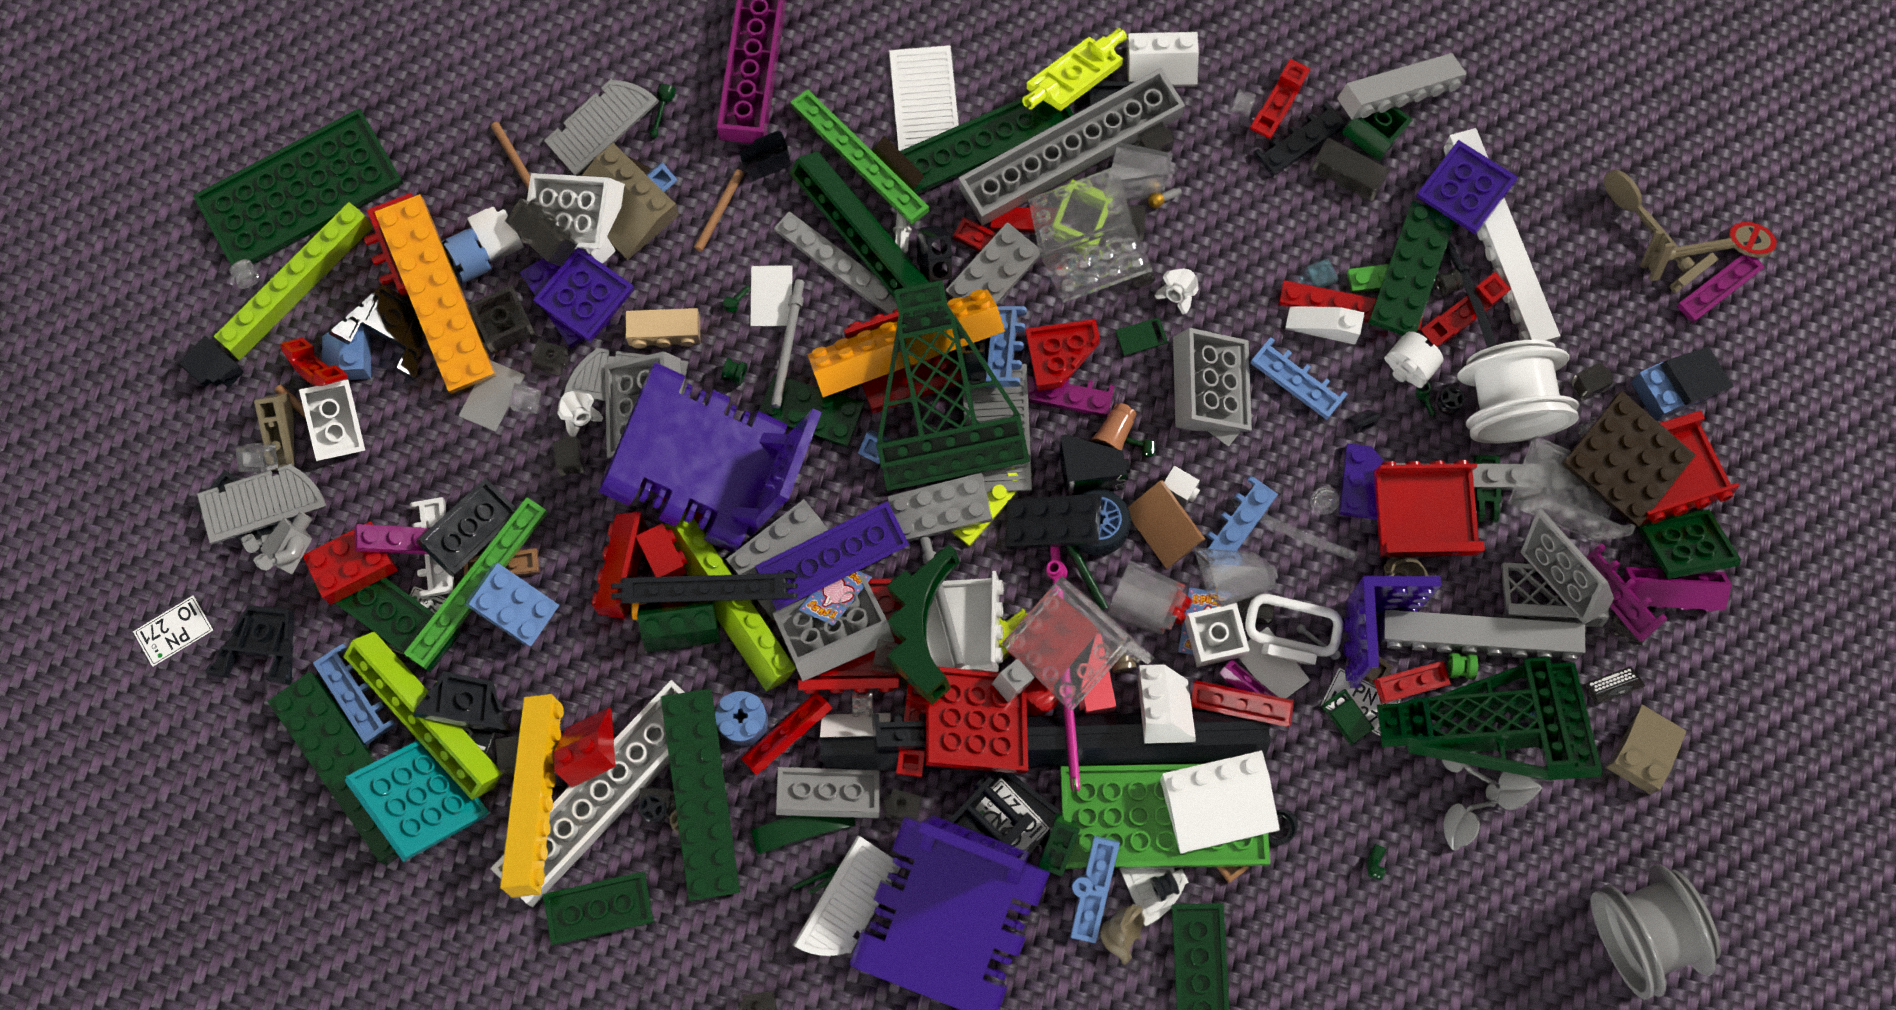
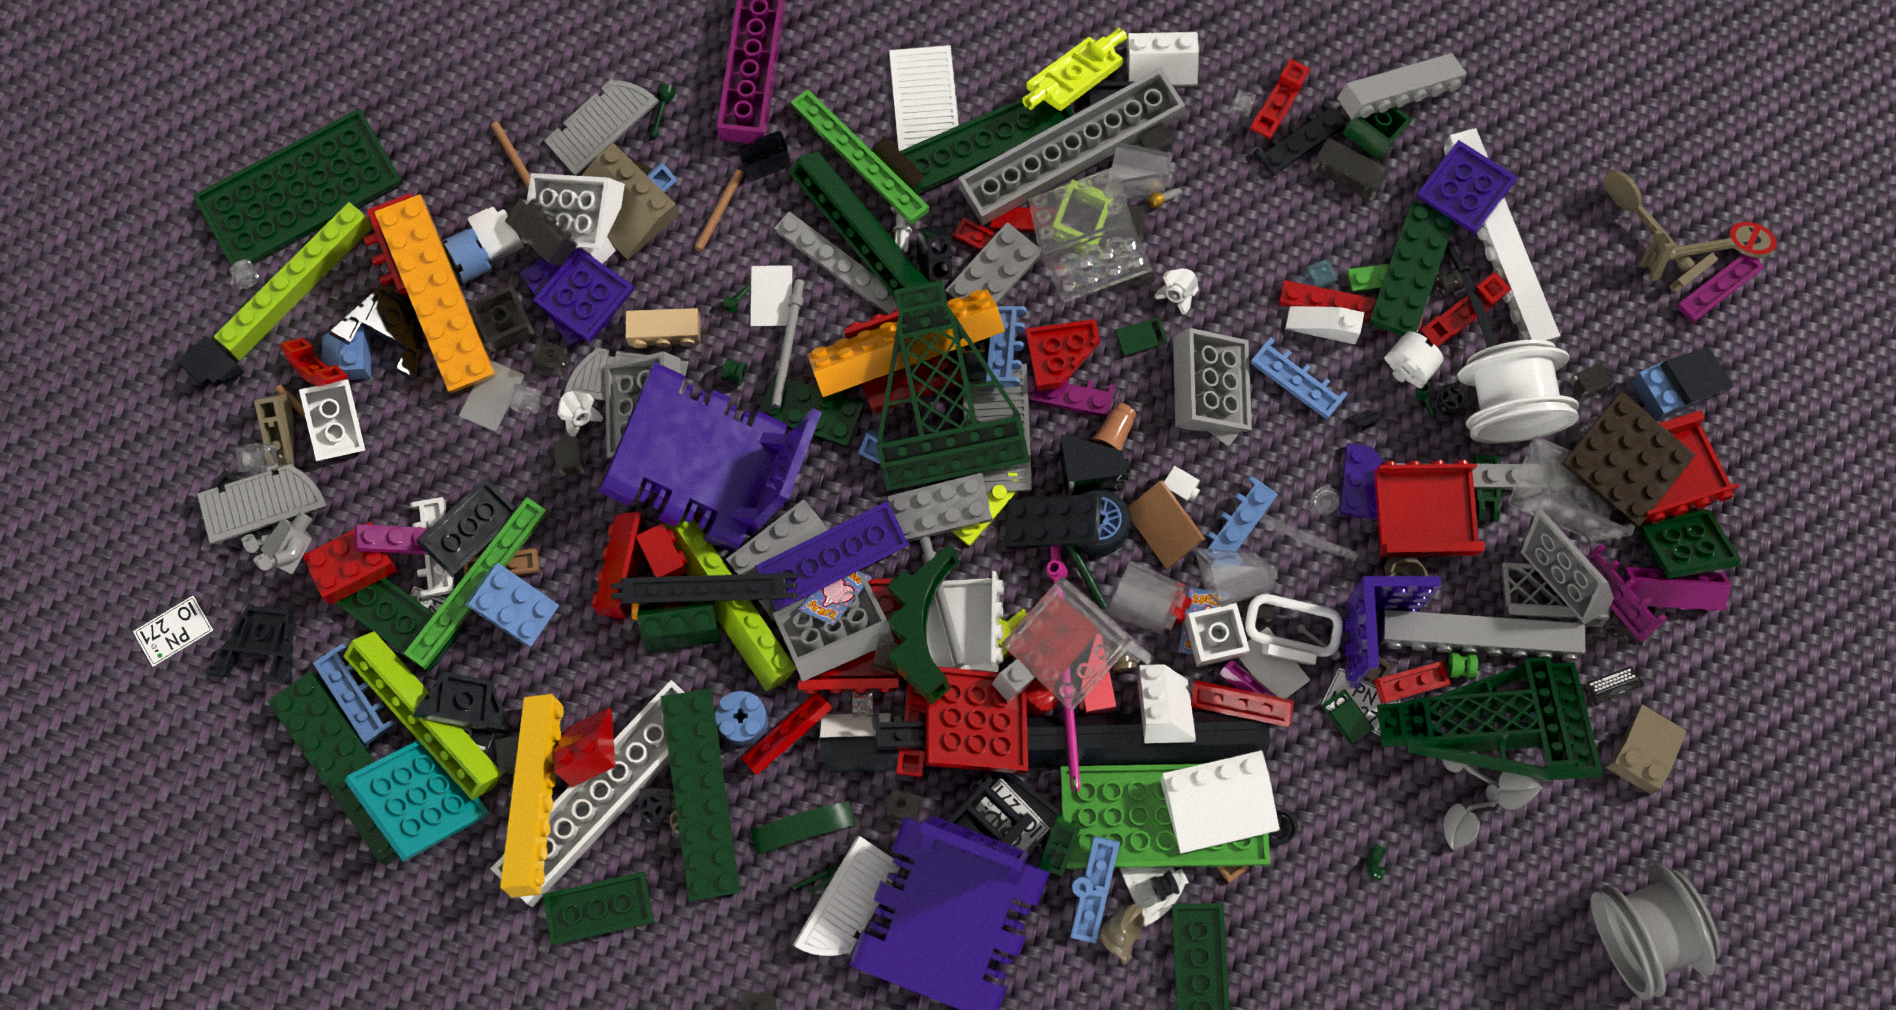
(827, 792): light grey plate -> none
(1148, 446): dark green hand -> none

